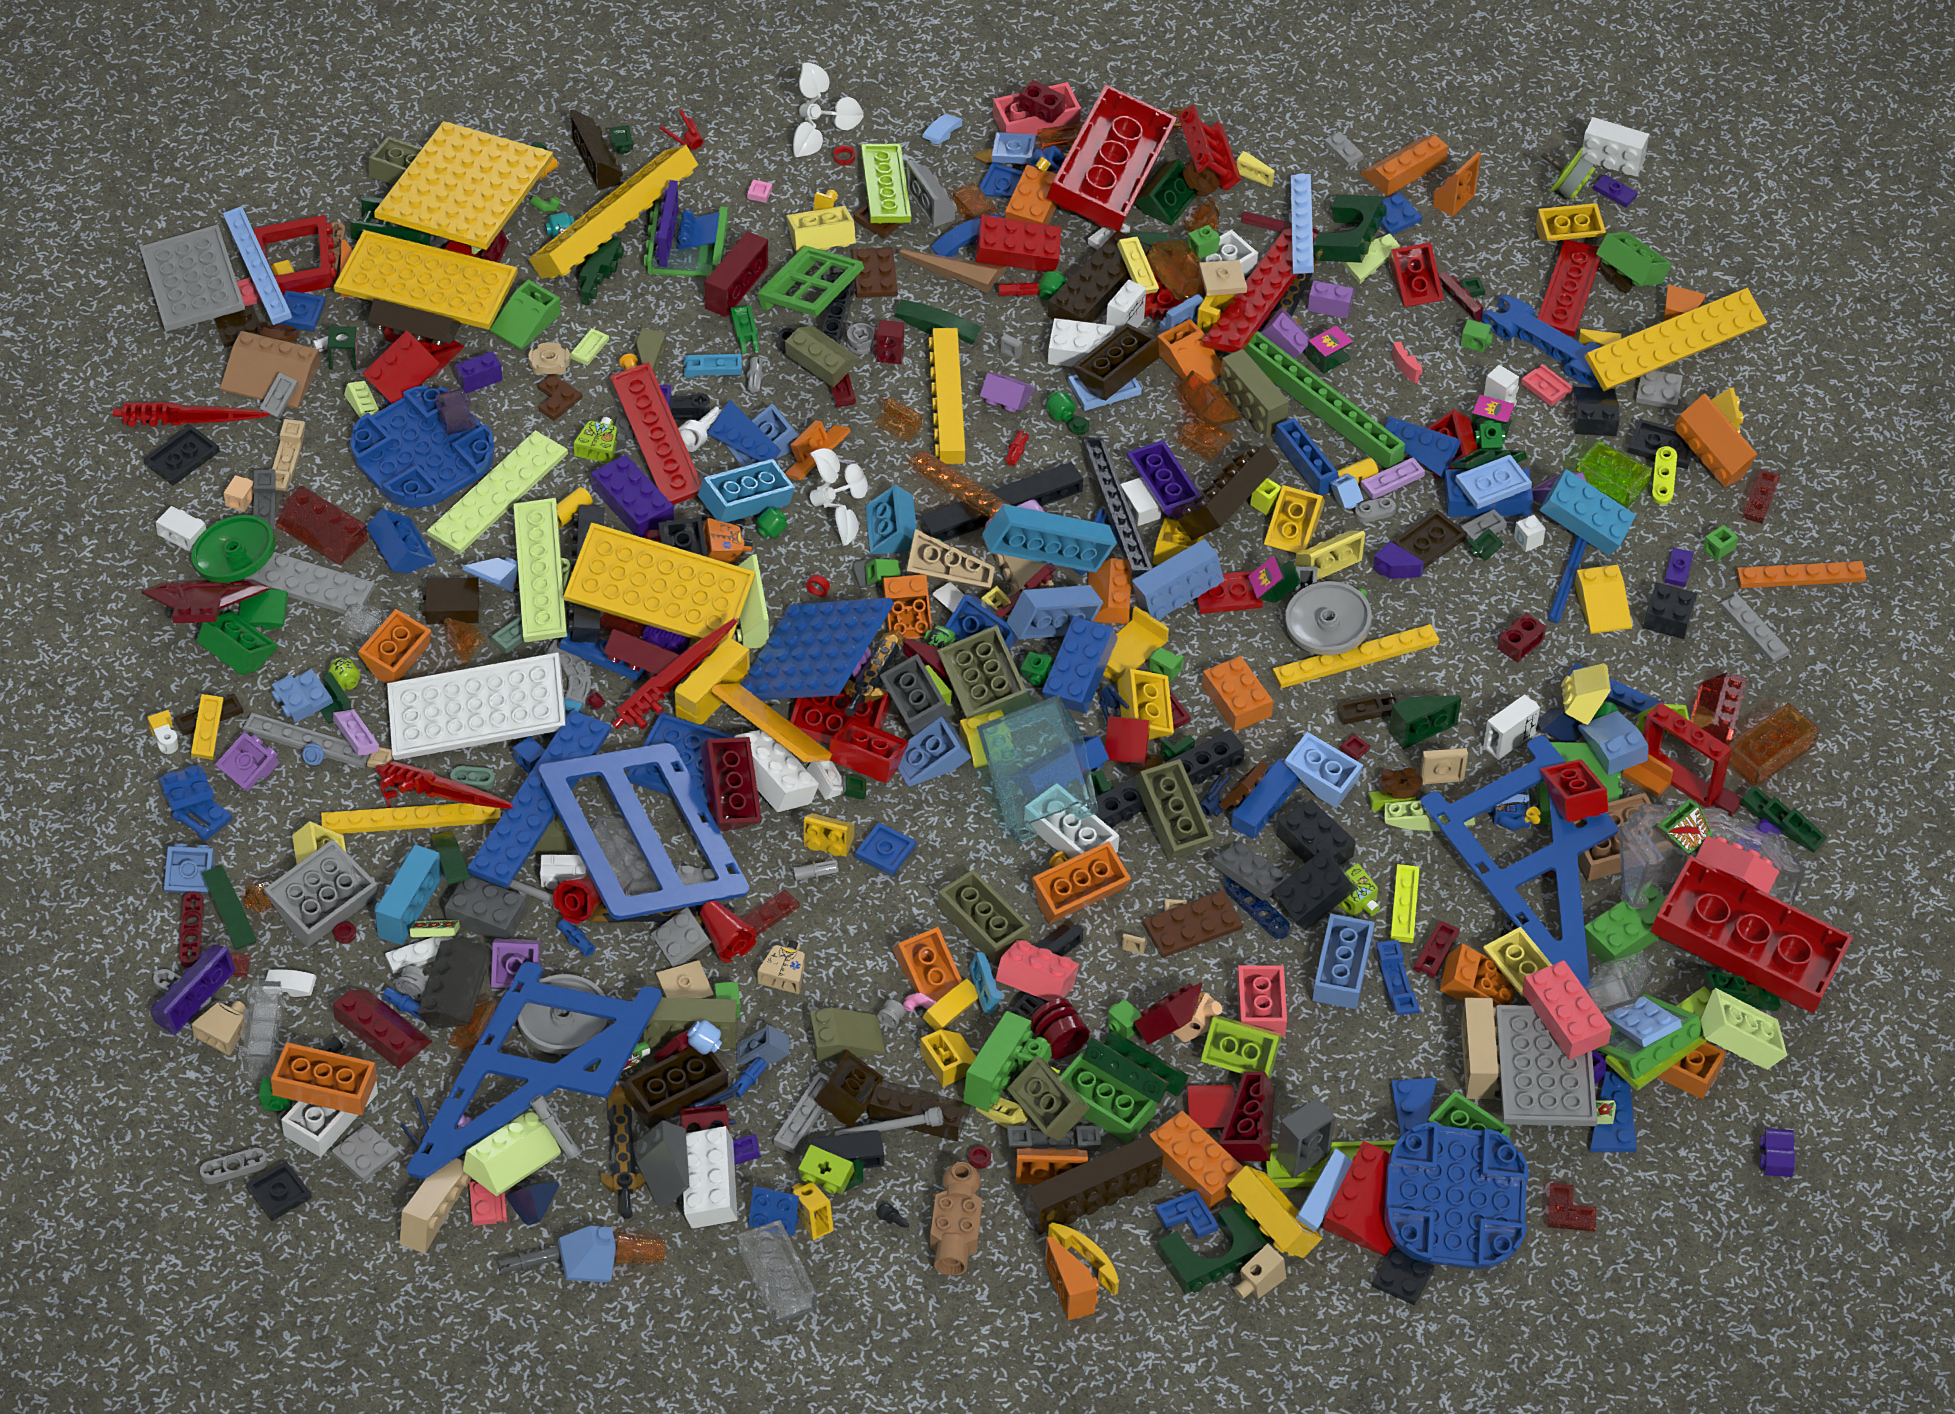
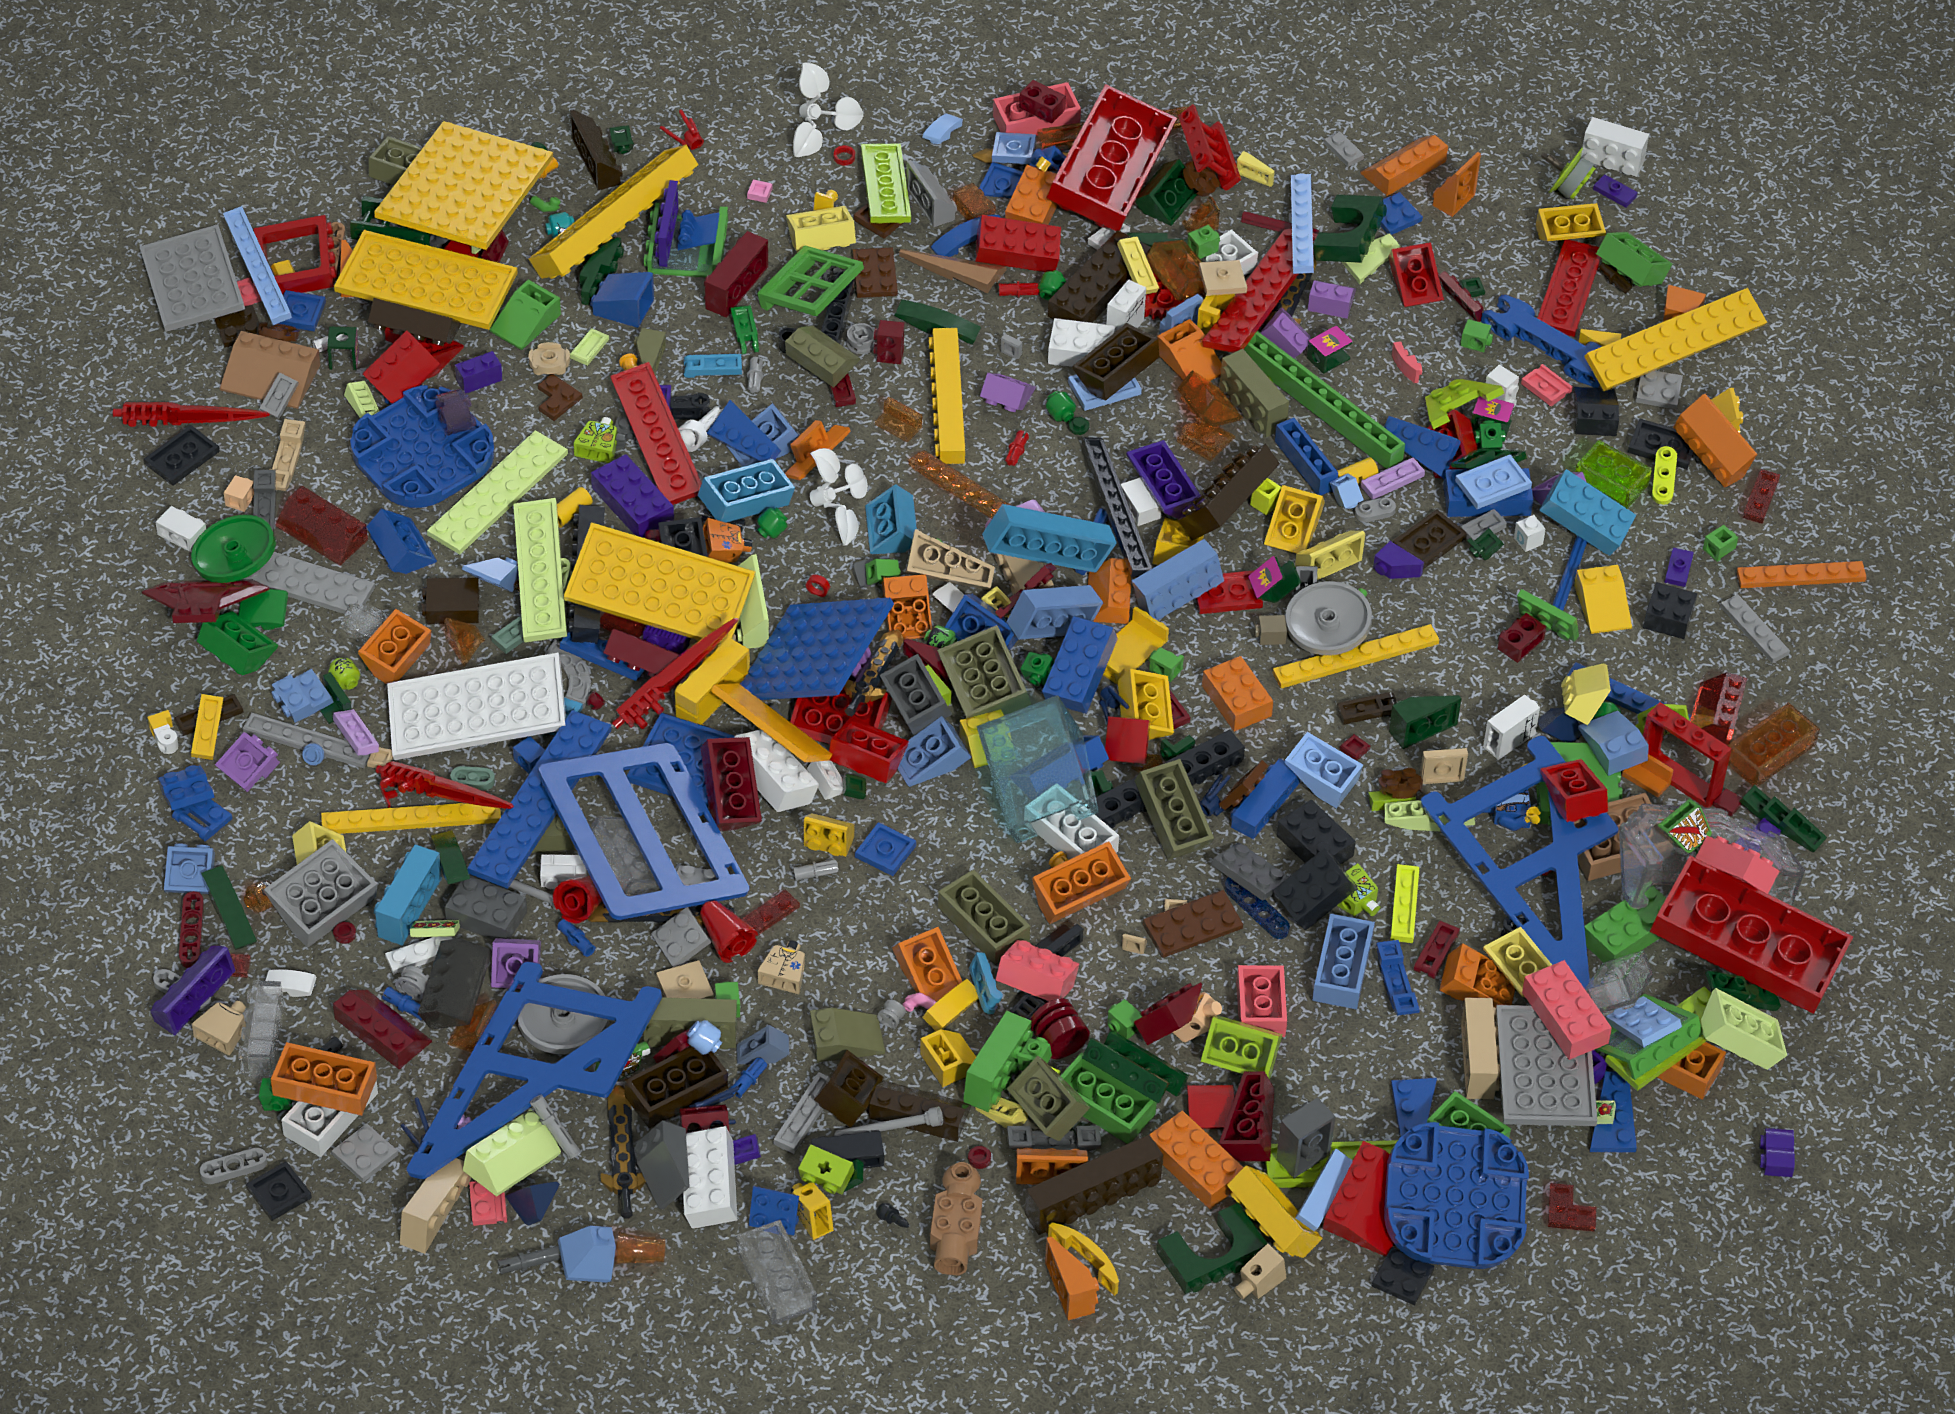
(624, 297): none -> blue slope
(1043, 487): black brick -> none
(1190, 1209): blue plate -> none
(1271, 630): none -> dark tan brick
(1456, 394): none -> lime wing
(1549, 615): none -> bright green plate

